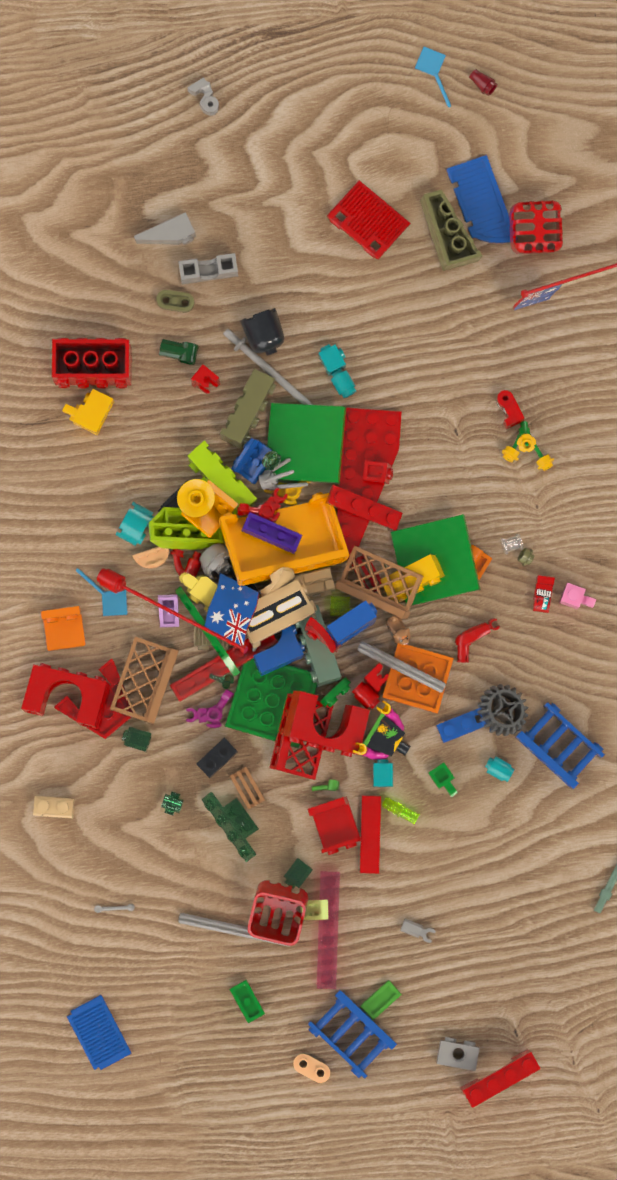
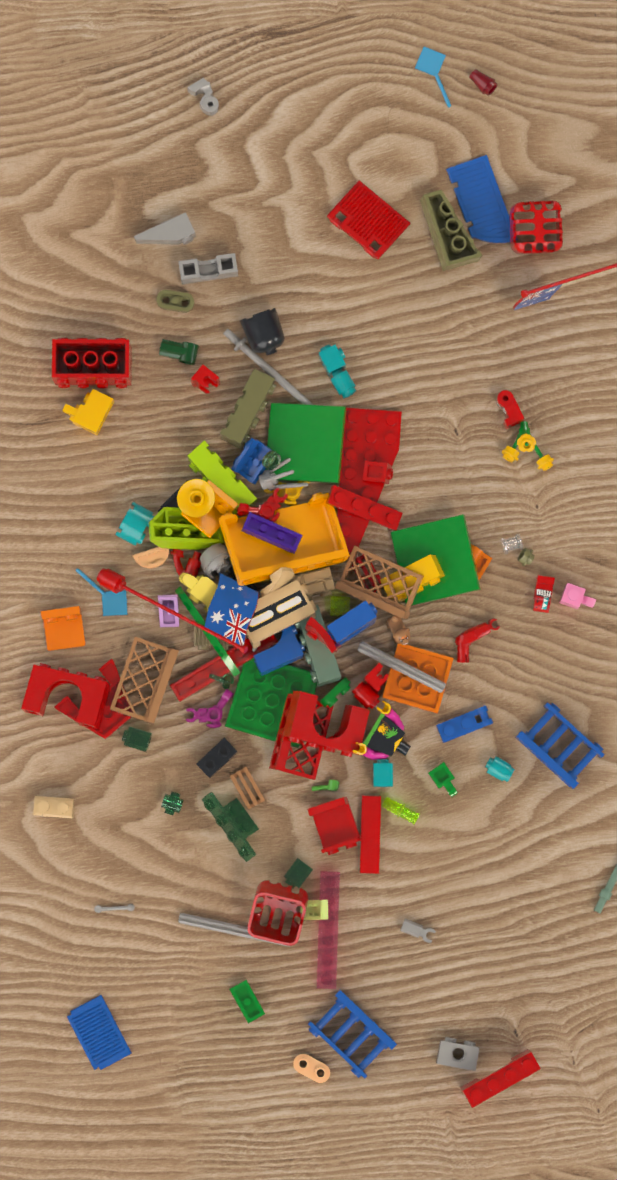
(380, 1000): bright green tile -> none
(495, 694): dark grey gear -> none

